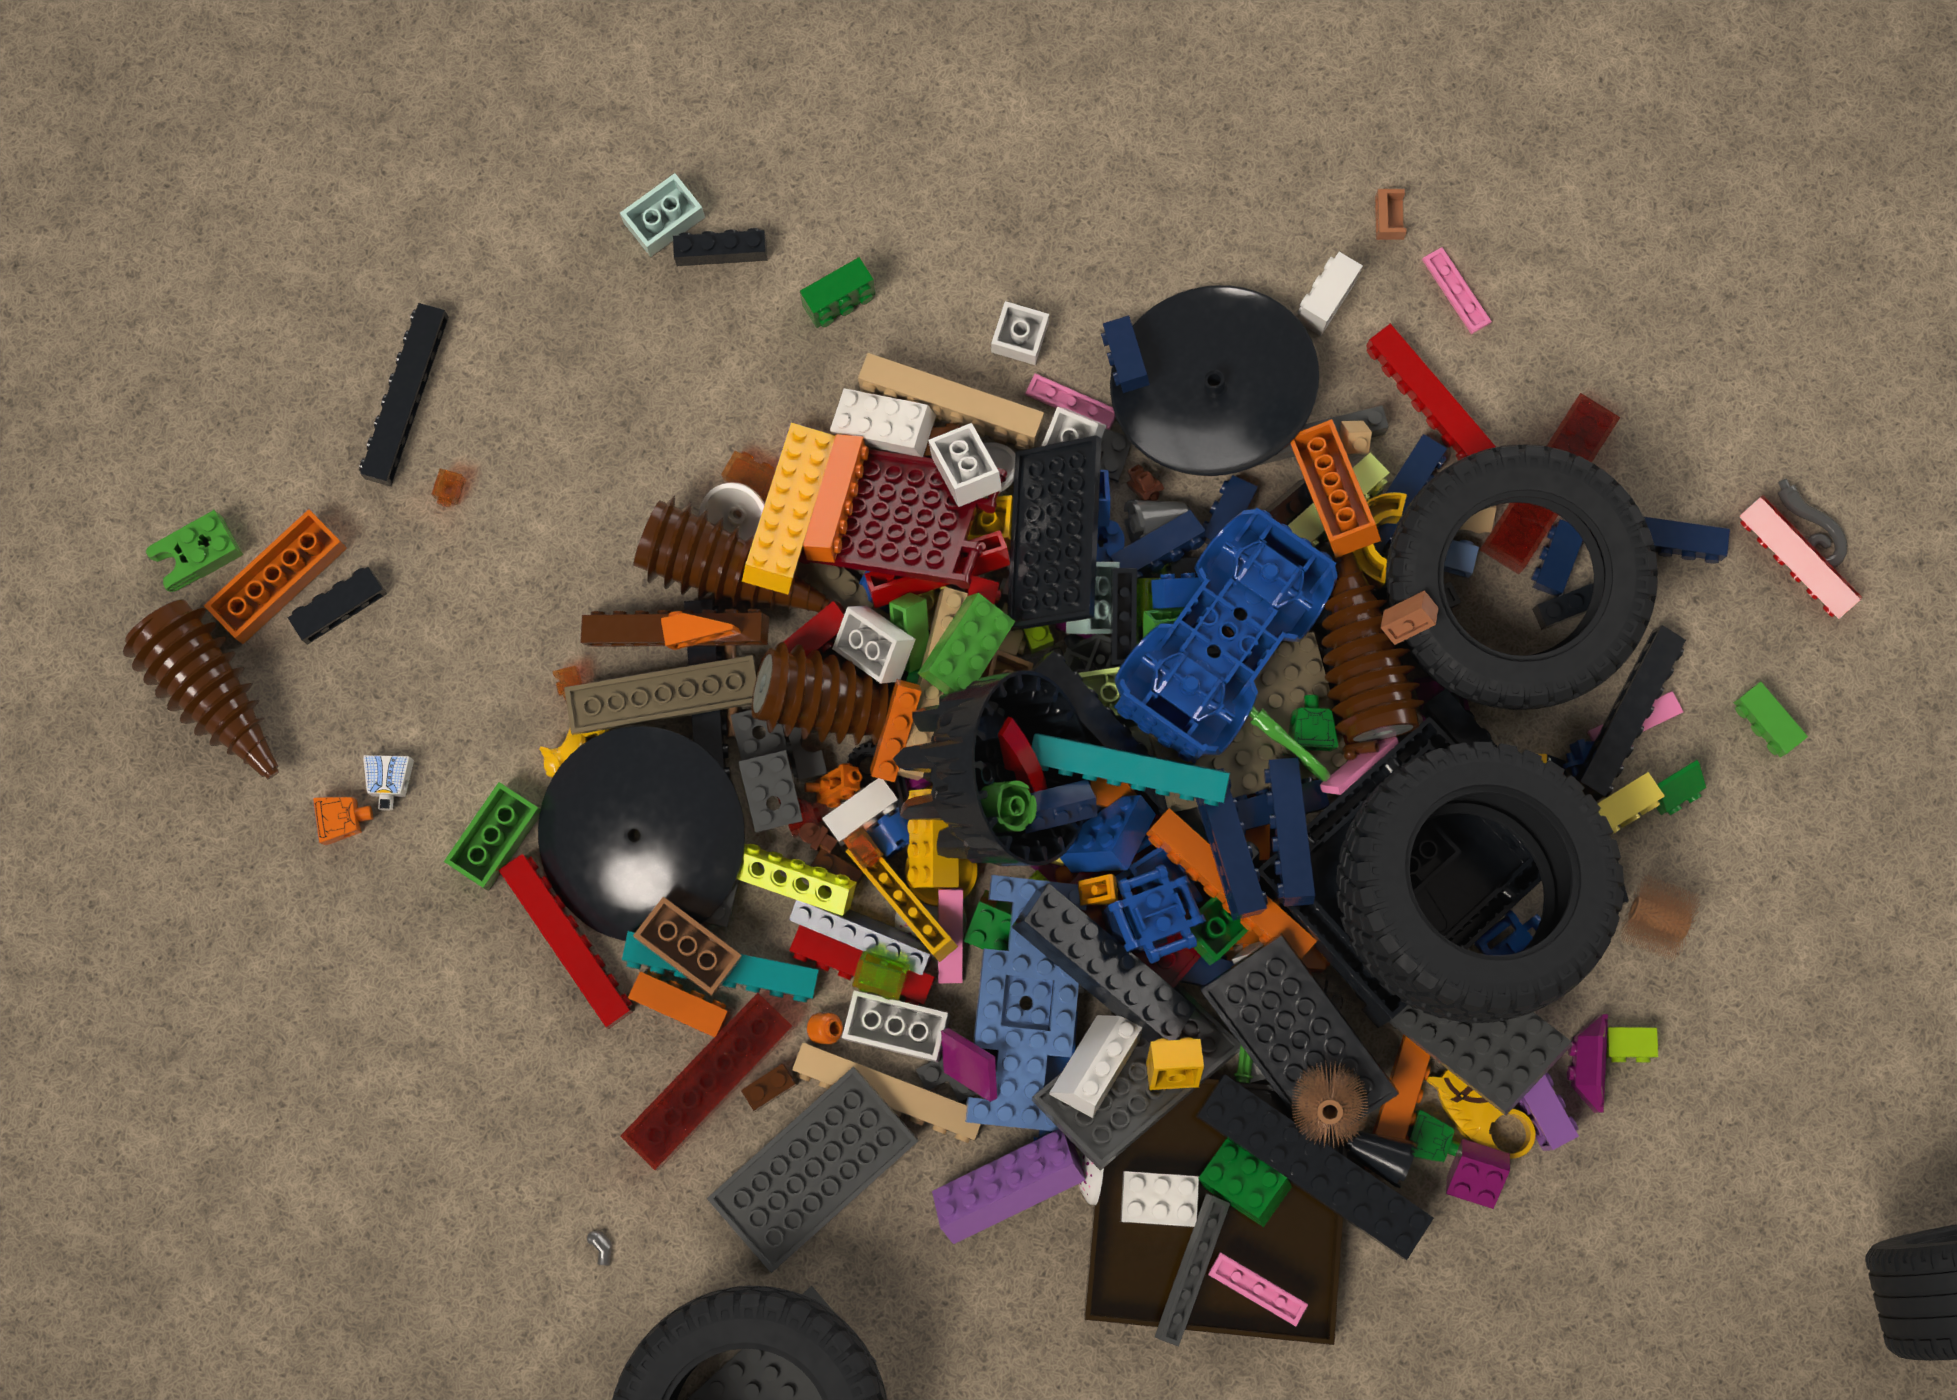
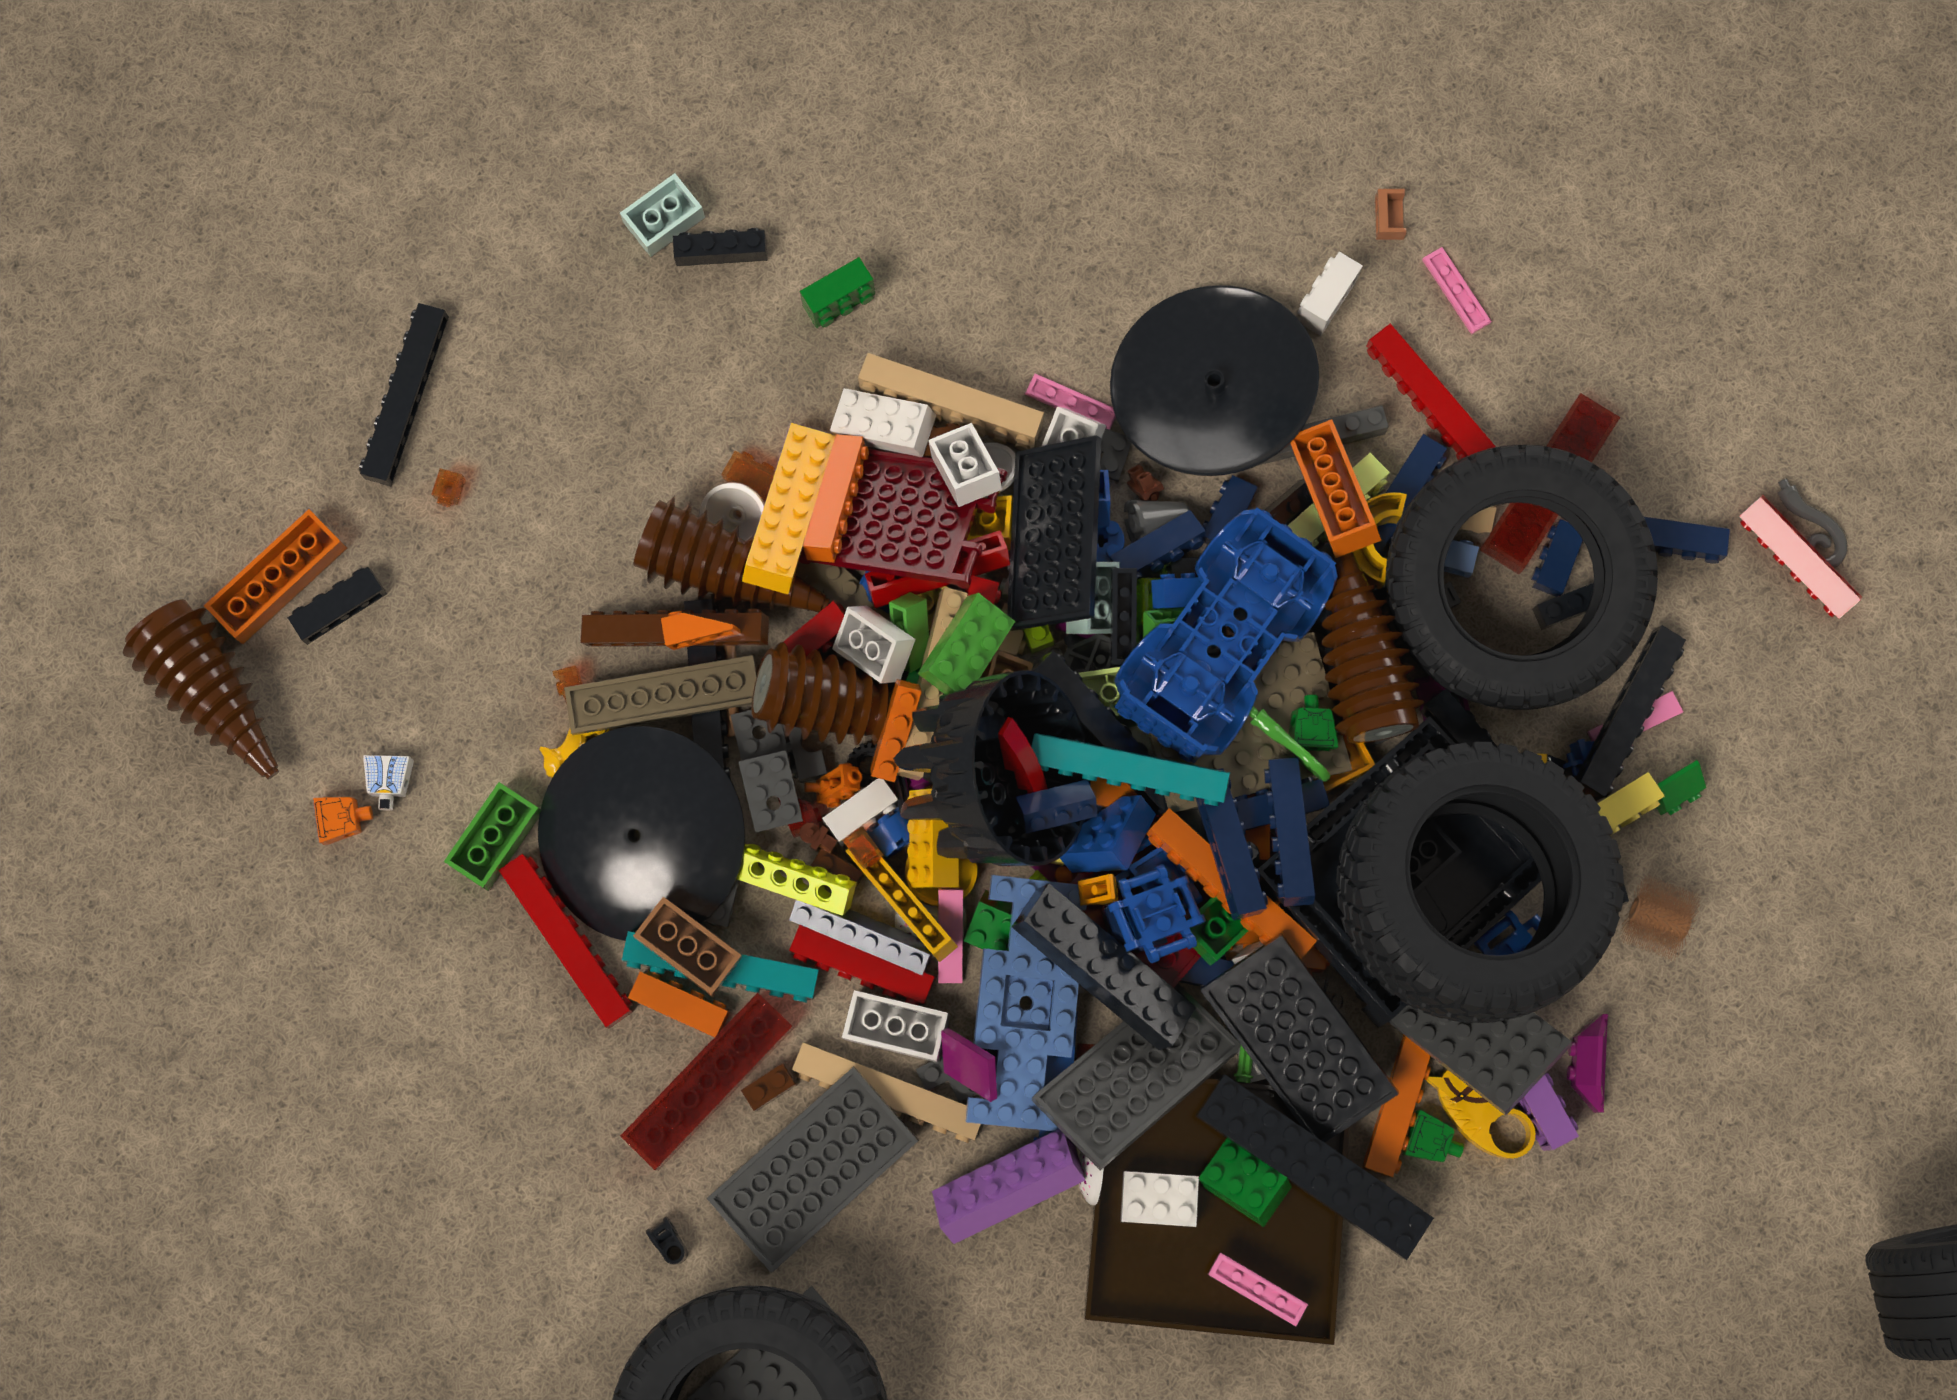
(190, 553): bright green brick -> none
(602, 1244): flat silver arm -> none
(667, 1240): none -> black piece
(824, 1028): orange head -> none
(880, 975): clear neon green brick -> none
(1010, 804): bright green brick -> none
(1020, 333): white brick -> none
(1097, 1063): white slope -> none
(1124, 354): dark blue brick -> none
(1174, 1063): yellow brick -> none
(1192, 1270): dark grey plate -> none
(1329, 1103): medium nougat piece -> none
(1352, 749): reddish brown arm -> none
(1355, 437): tan brick -> none
(1356, 768): bright pink tile -> none
(1383, 1155): black cone -> none
(1409, 617): nougat panel -> none
(1478, 1173): magenta brick -> none
(1631, 1043): lime brick -> none
(1769, 720): bright green brick -> none

